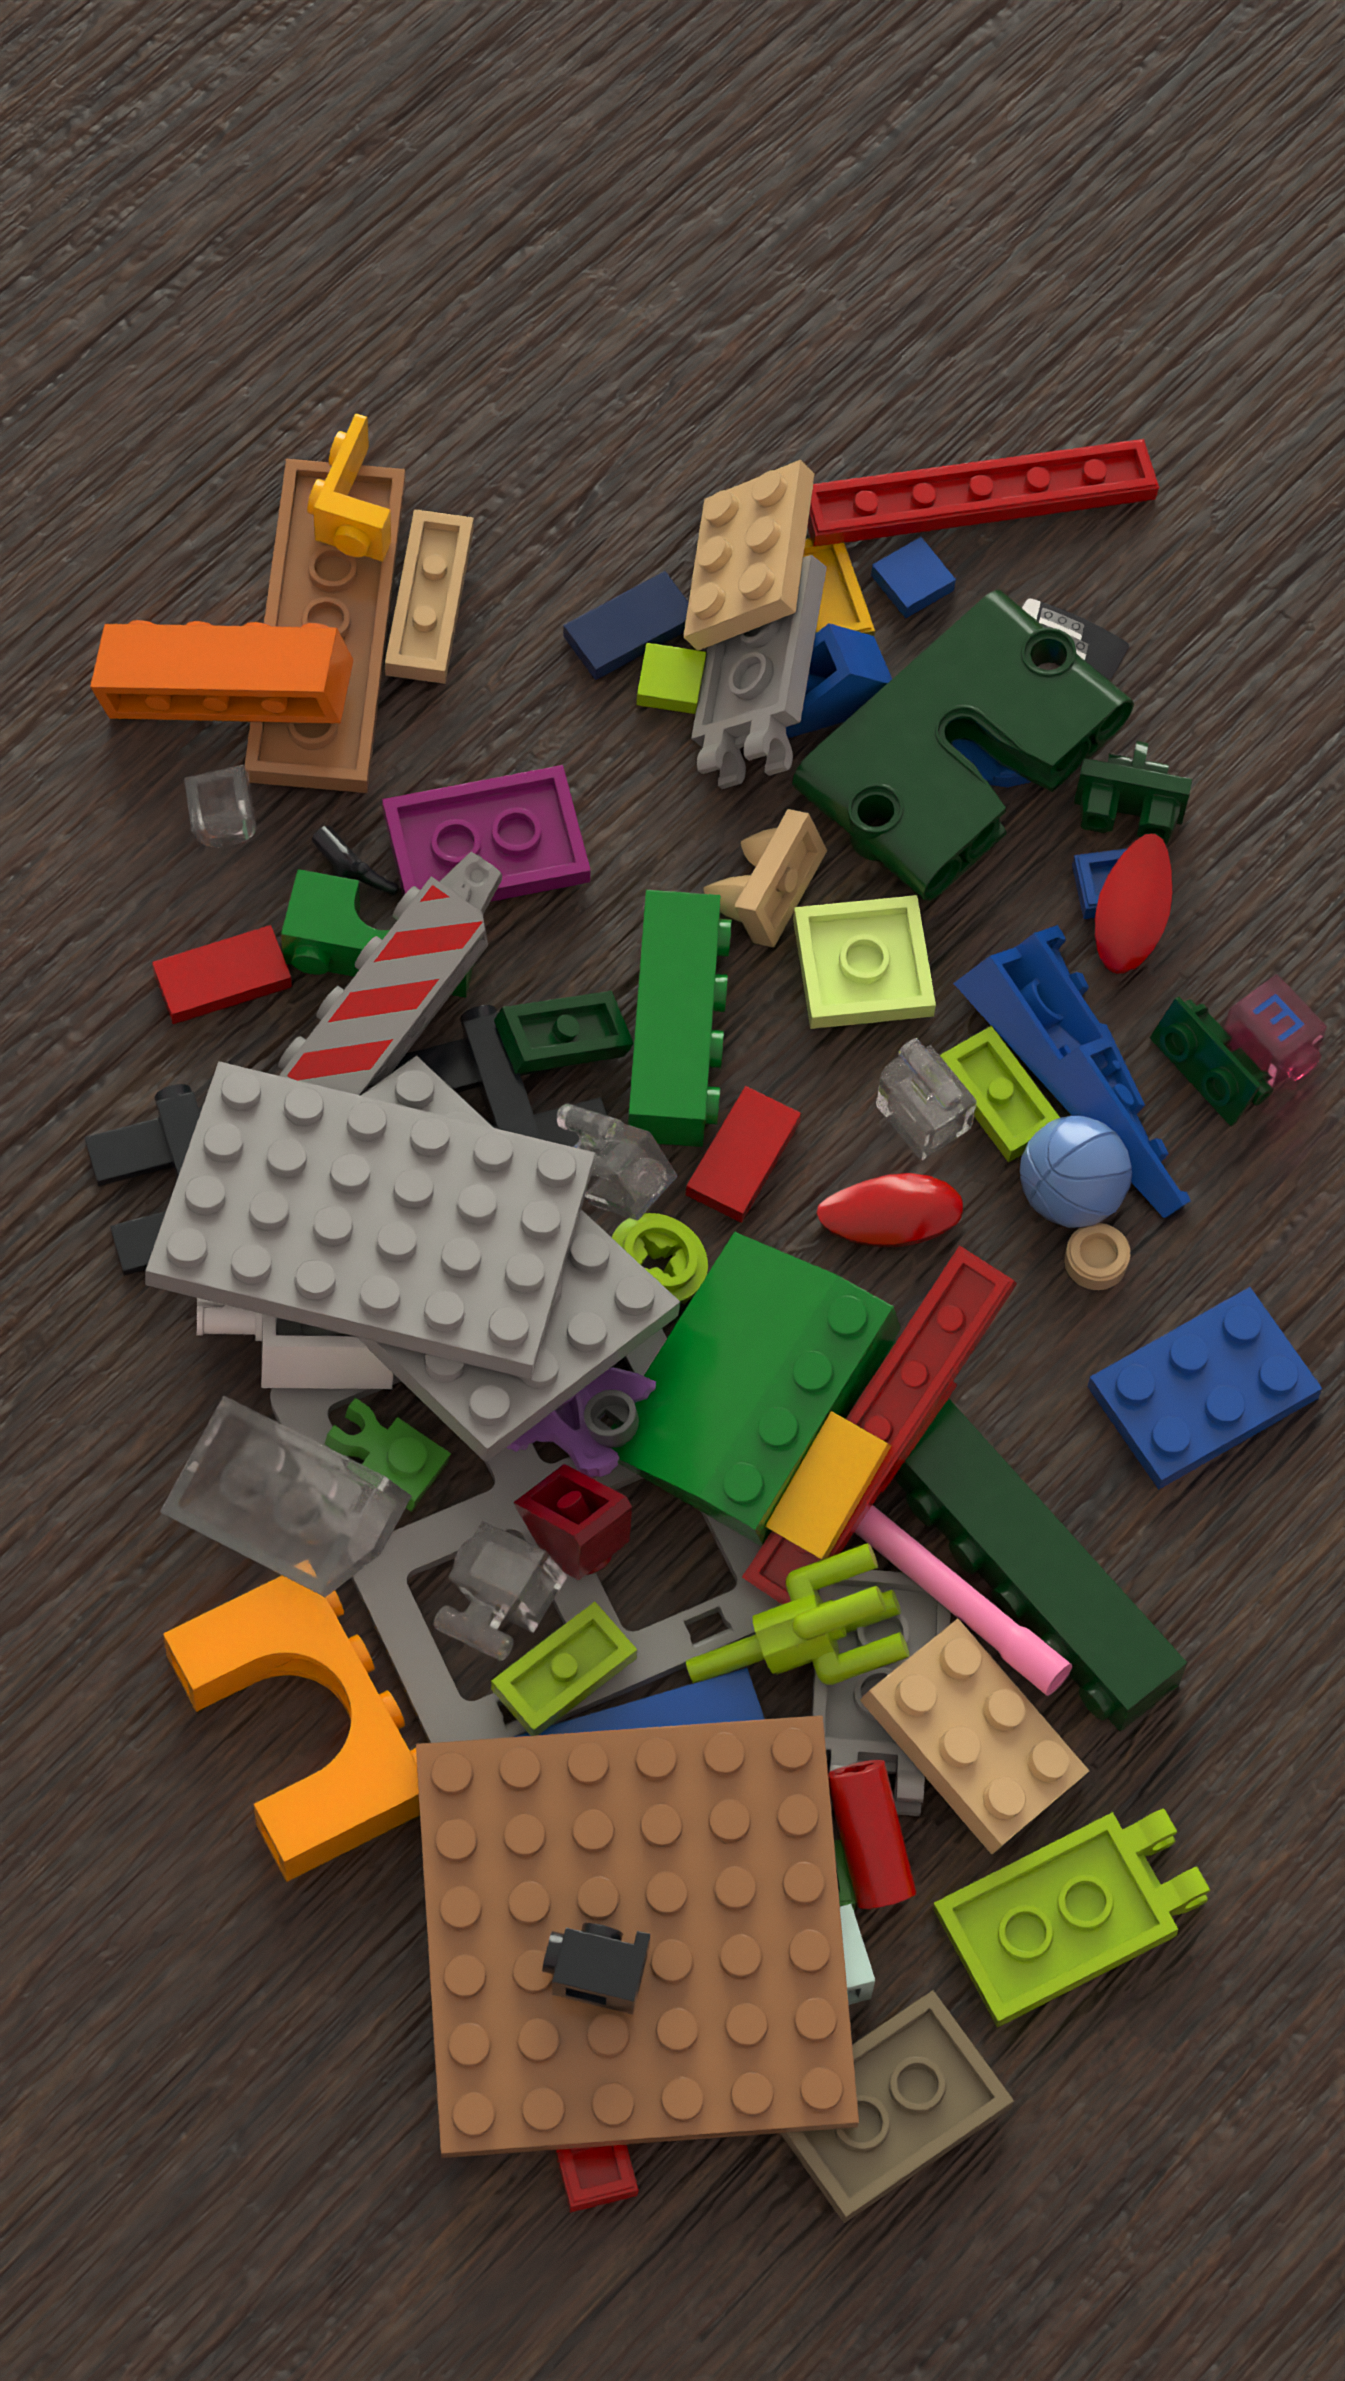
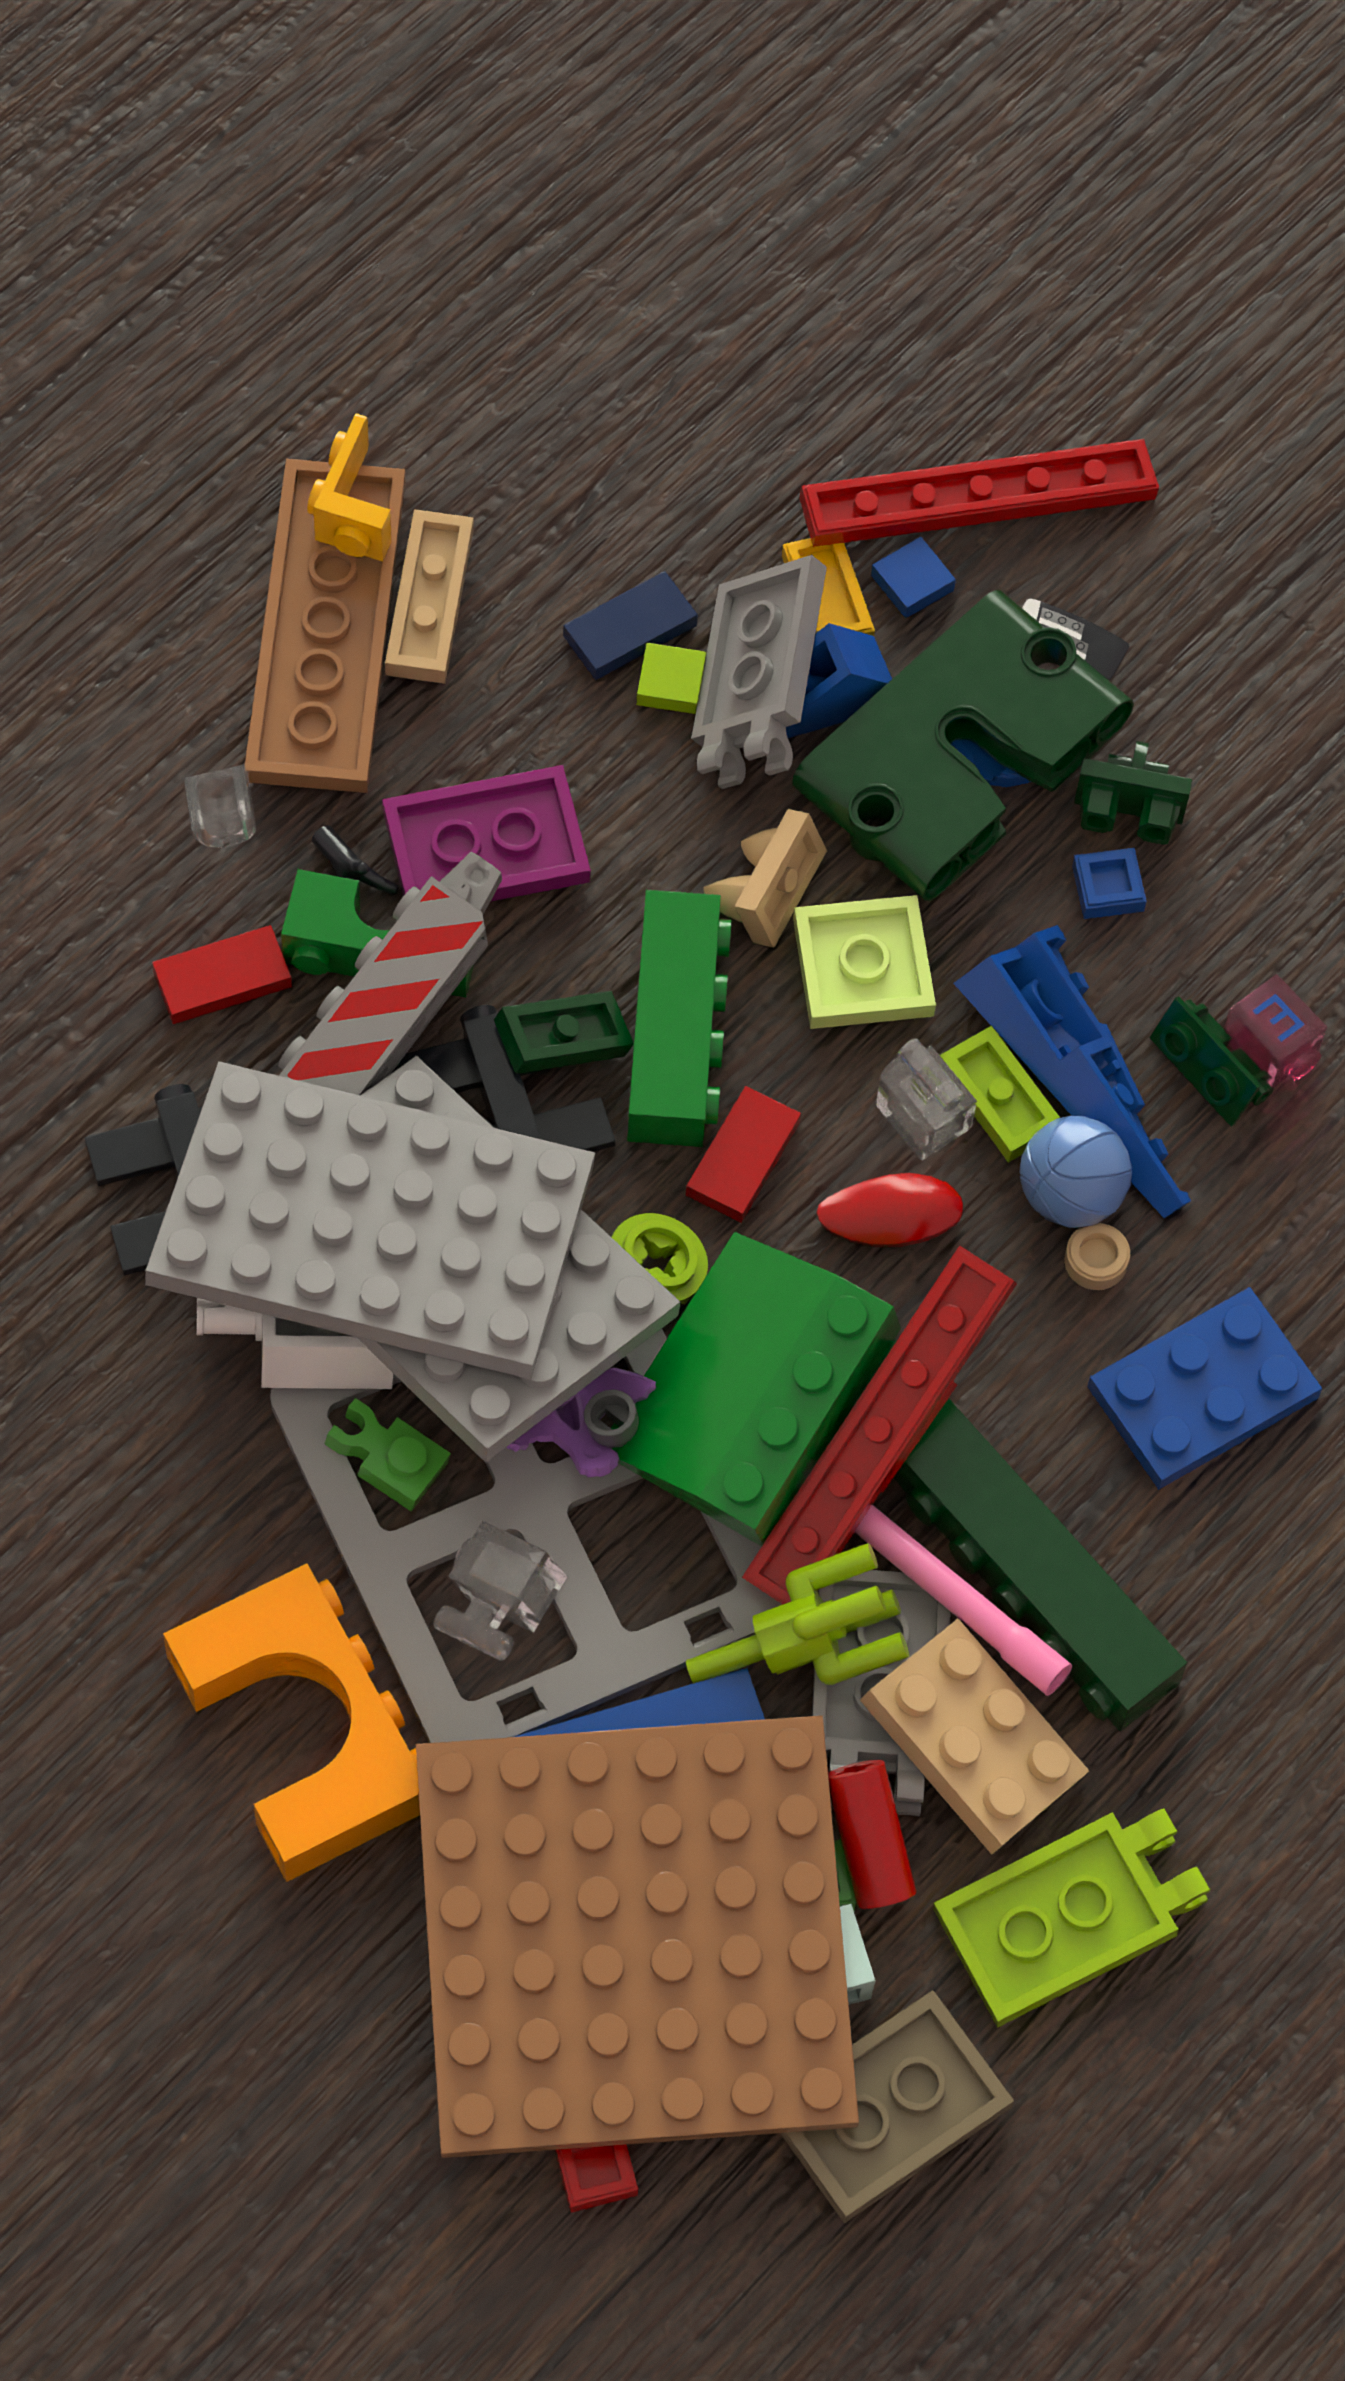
(222, 672): orange brick -> none
(284, 1499): clear slope -> none
(564, 1669): lime plate -> none
(576, 1520): dark red slope -> none
(597, 1966): black brick -> none
(628, 1162): clear brick -> none
(749, 555): tan plate -> none
(828, 1486): yellow tile -> none
(1134, 905): red arm -> none

